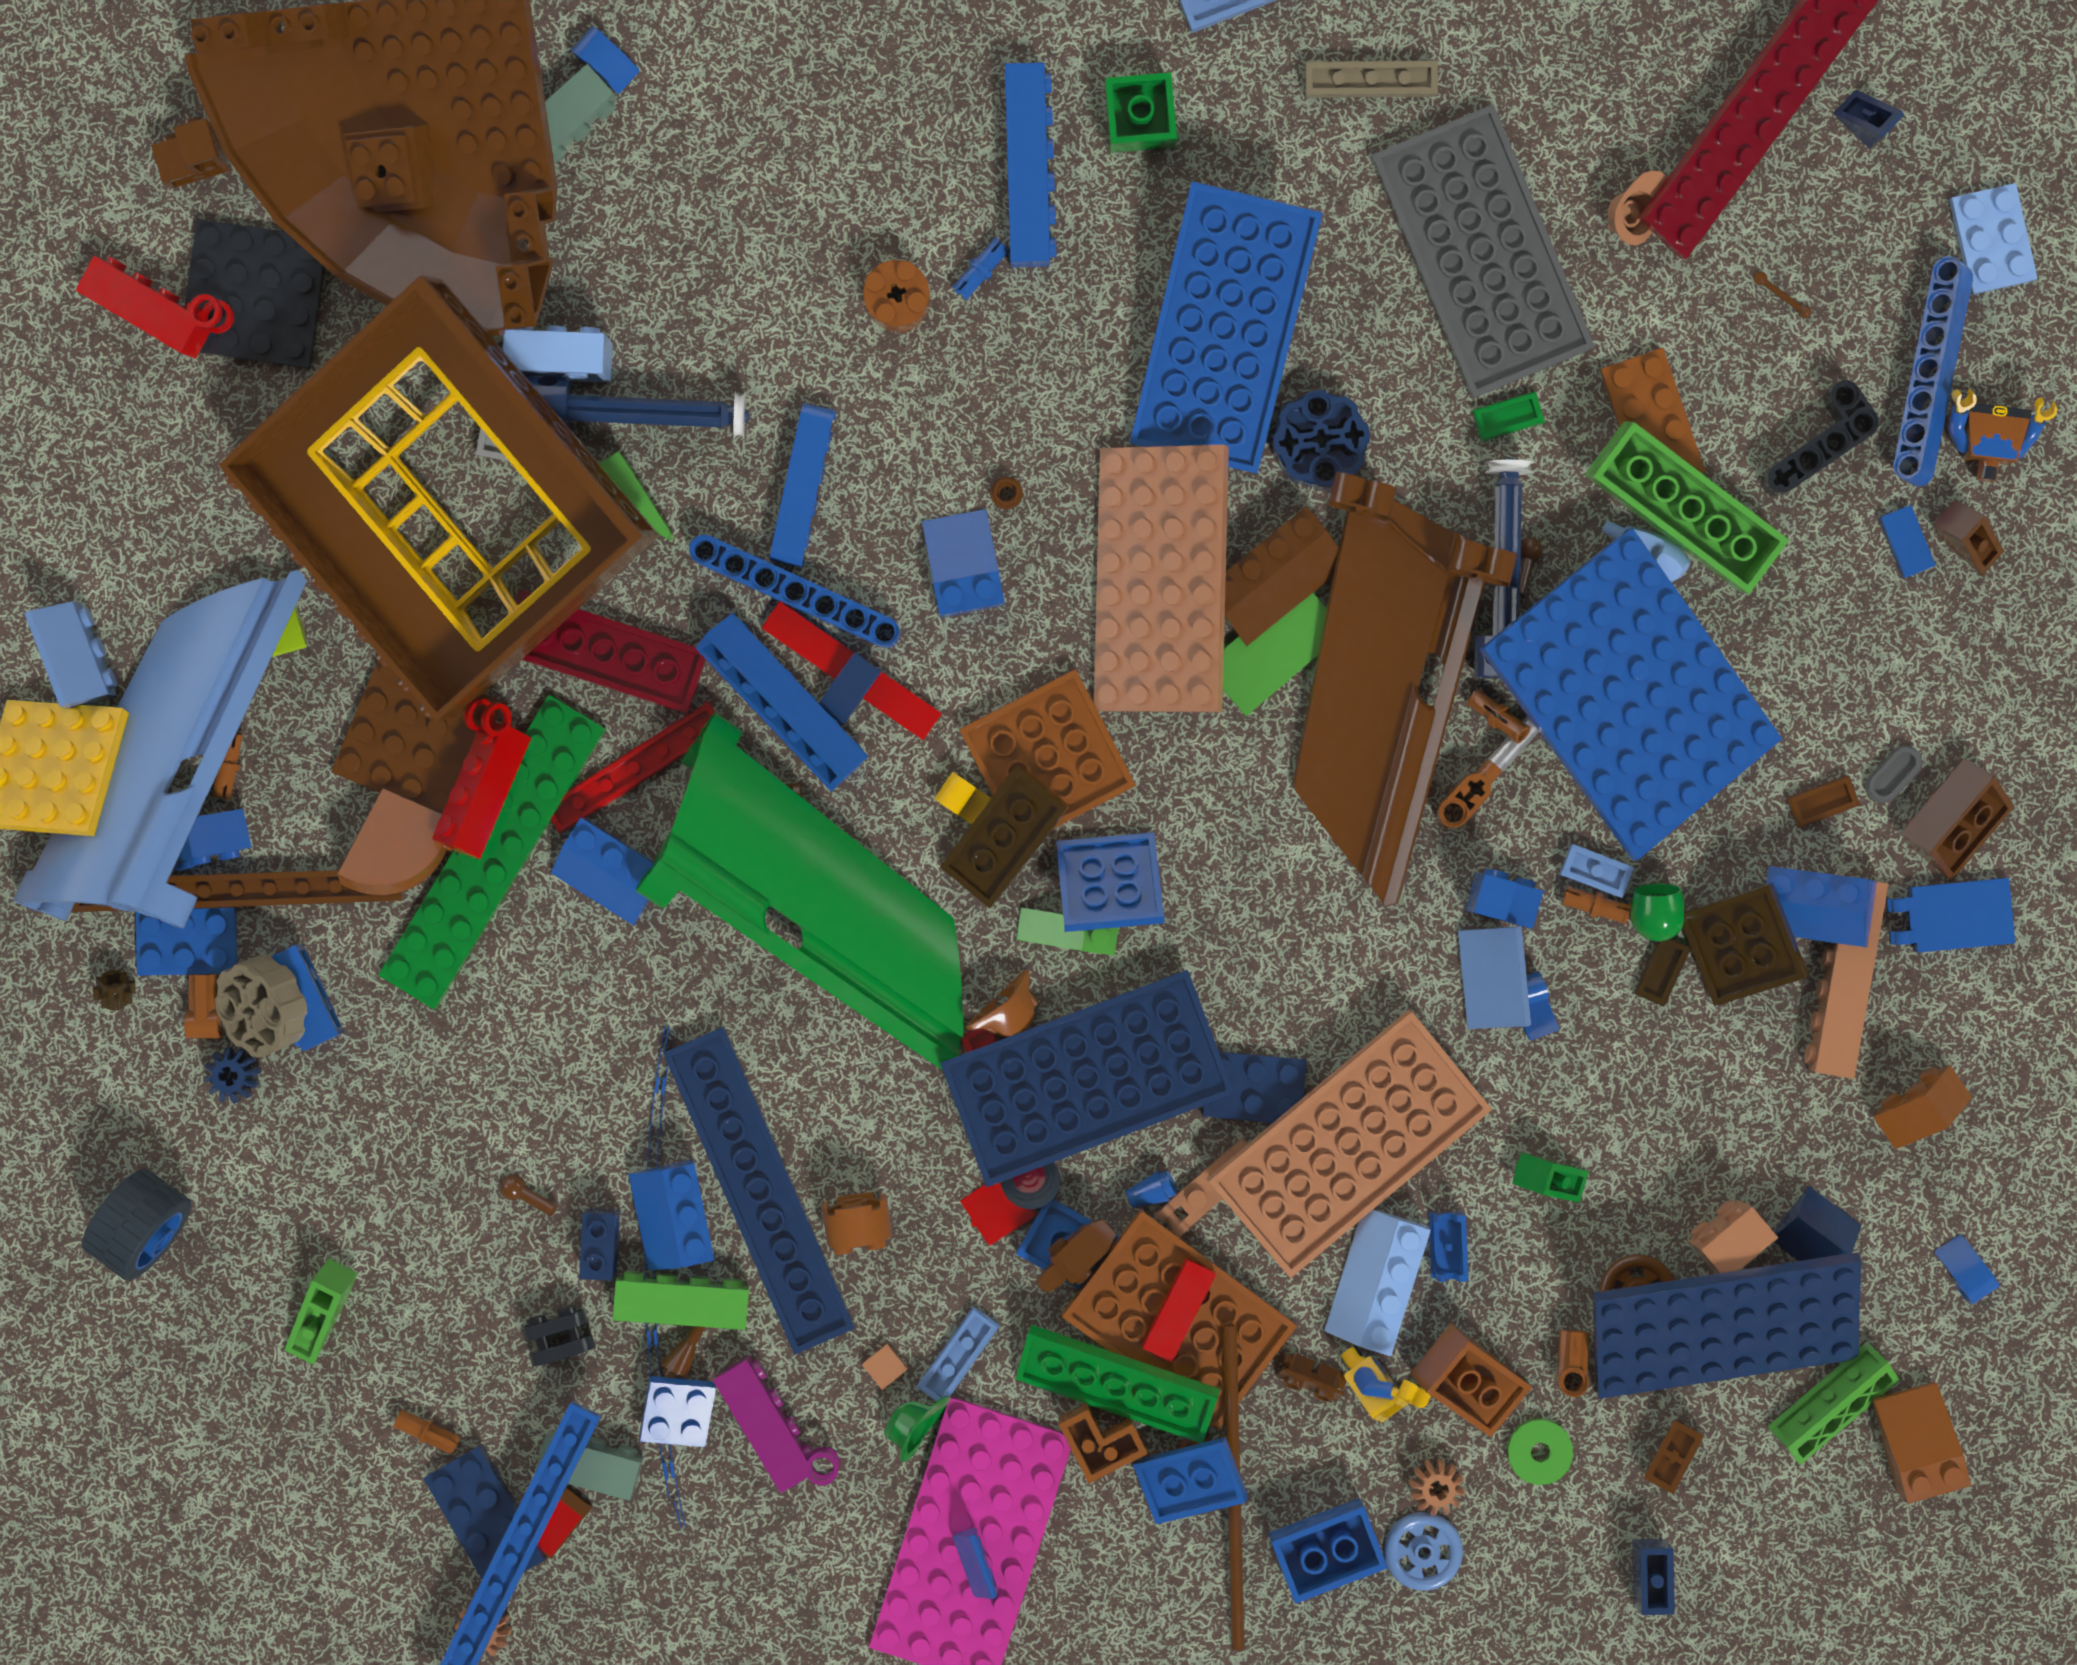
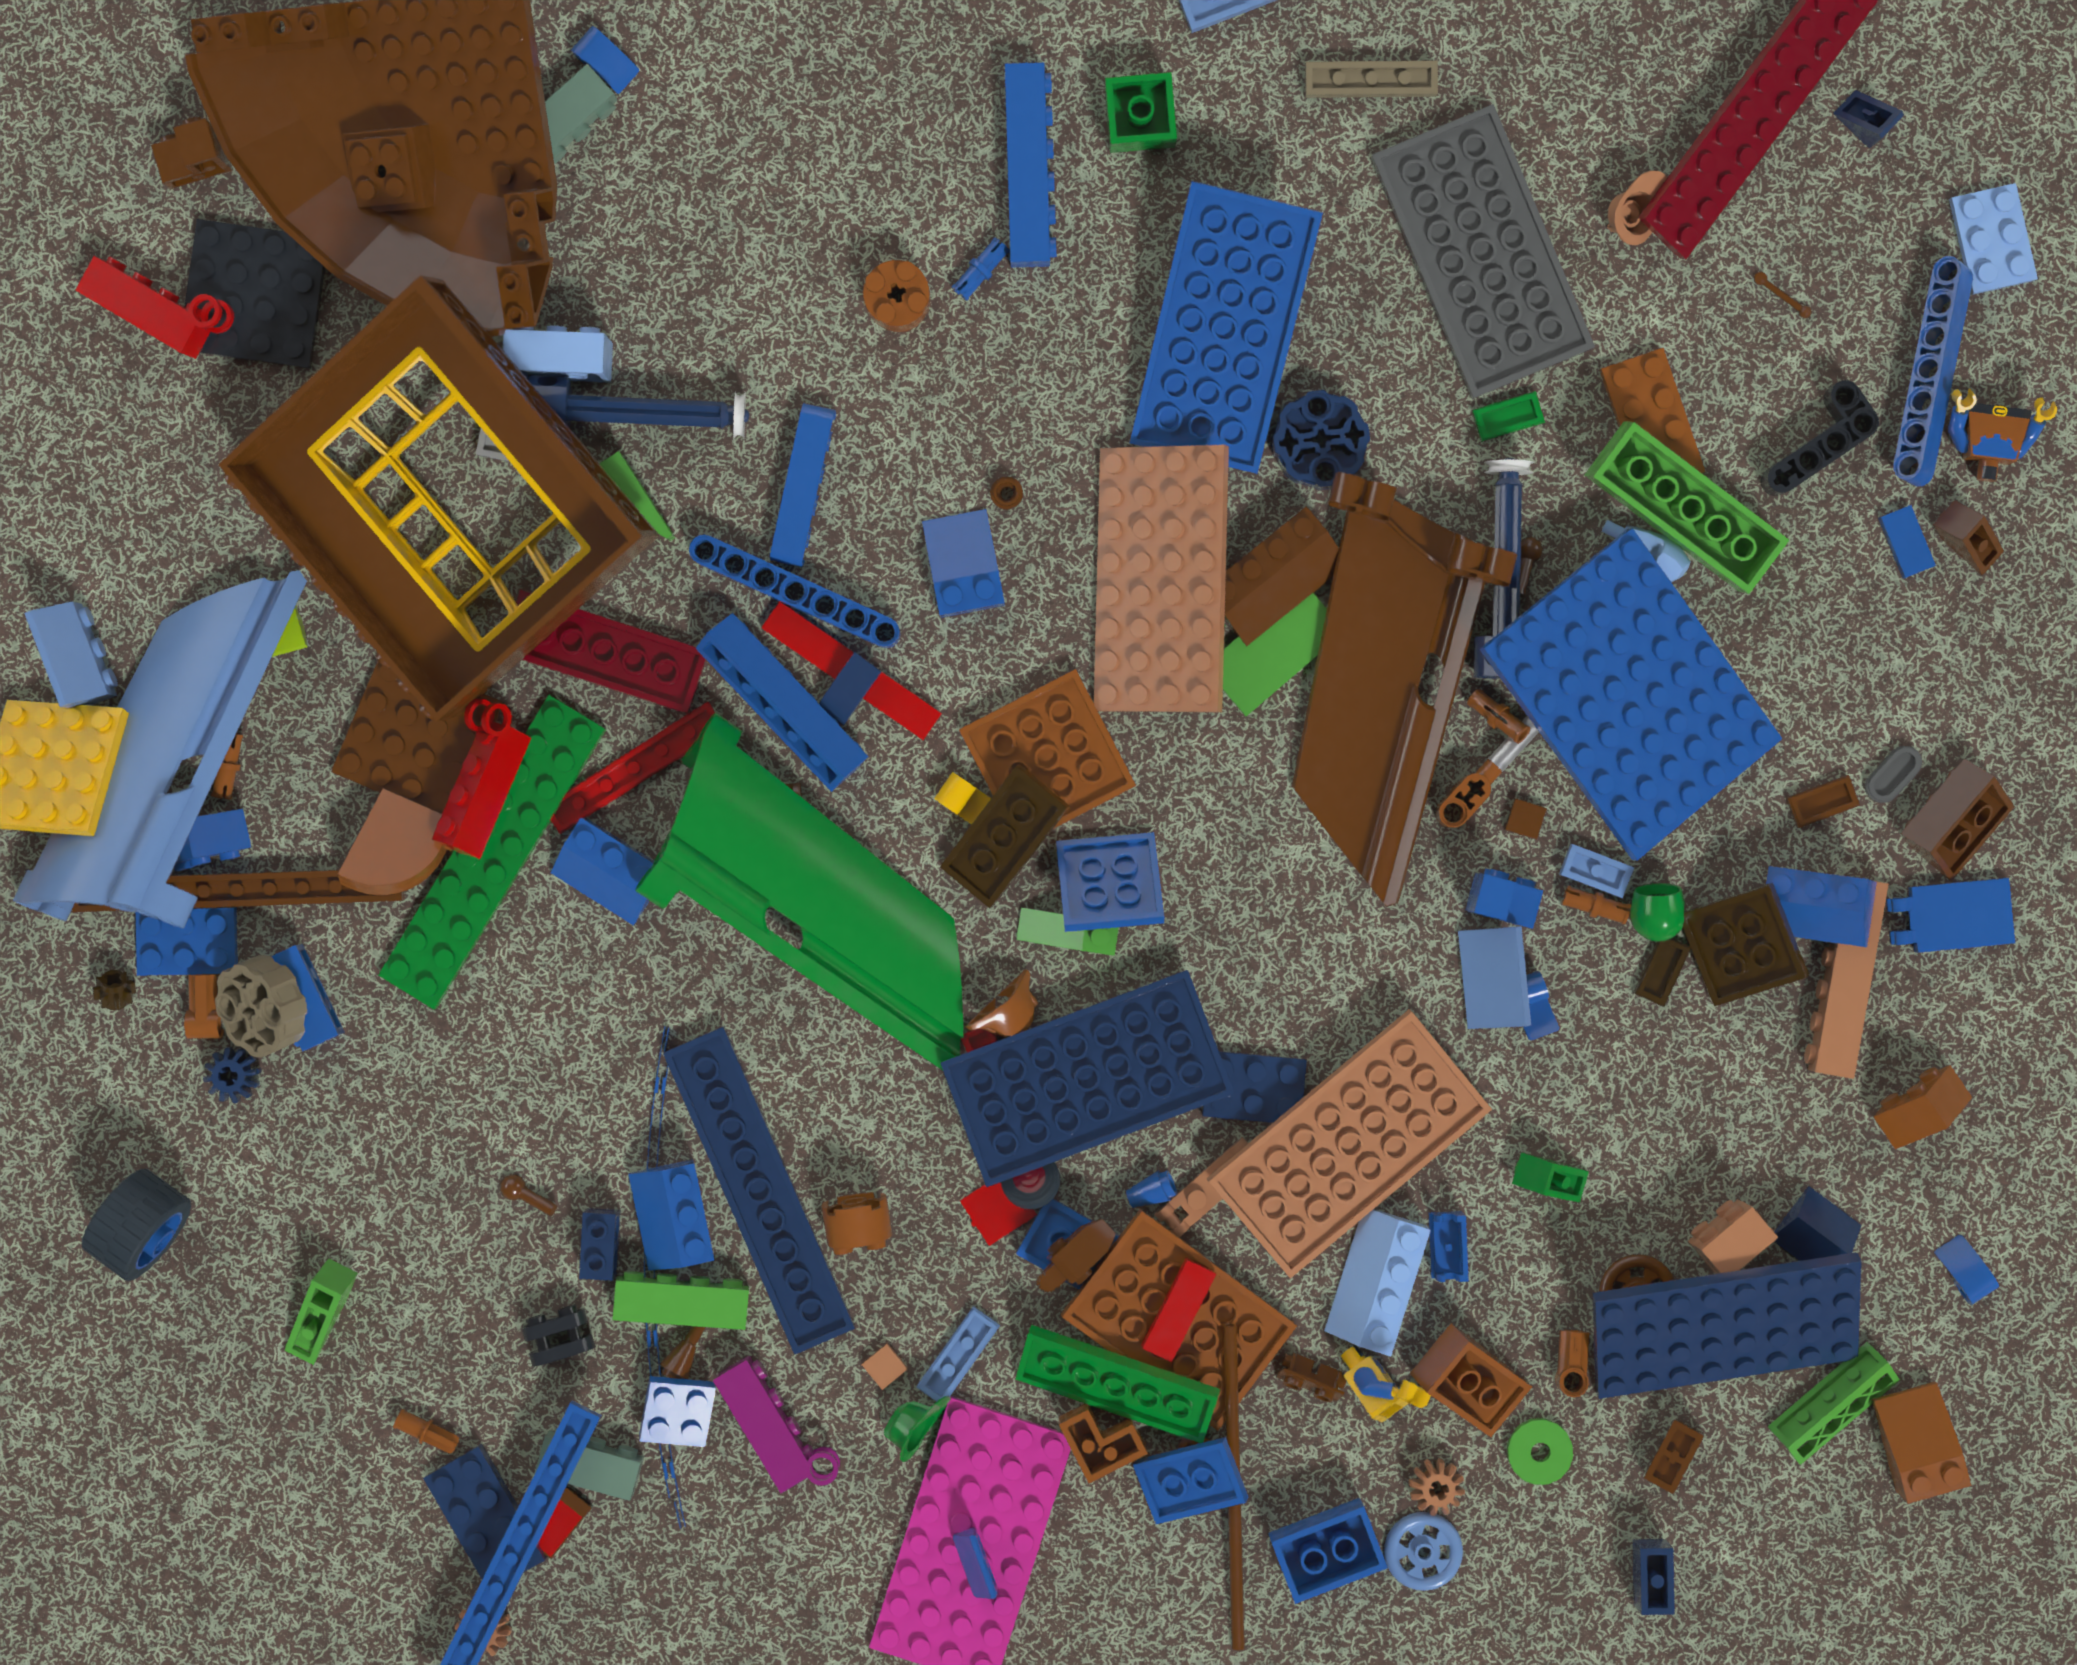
(1525, 819): none -> reddish brown tile

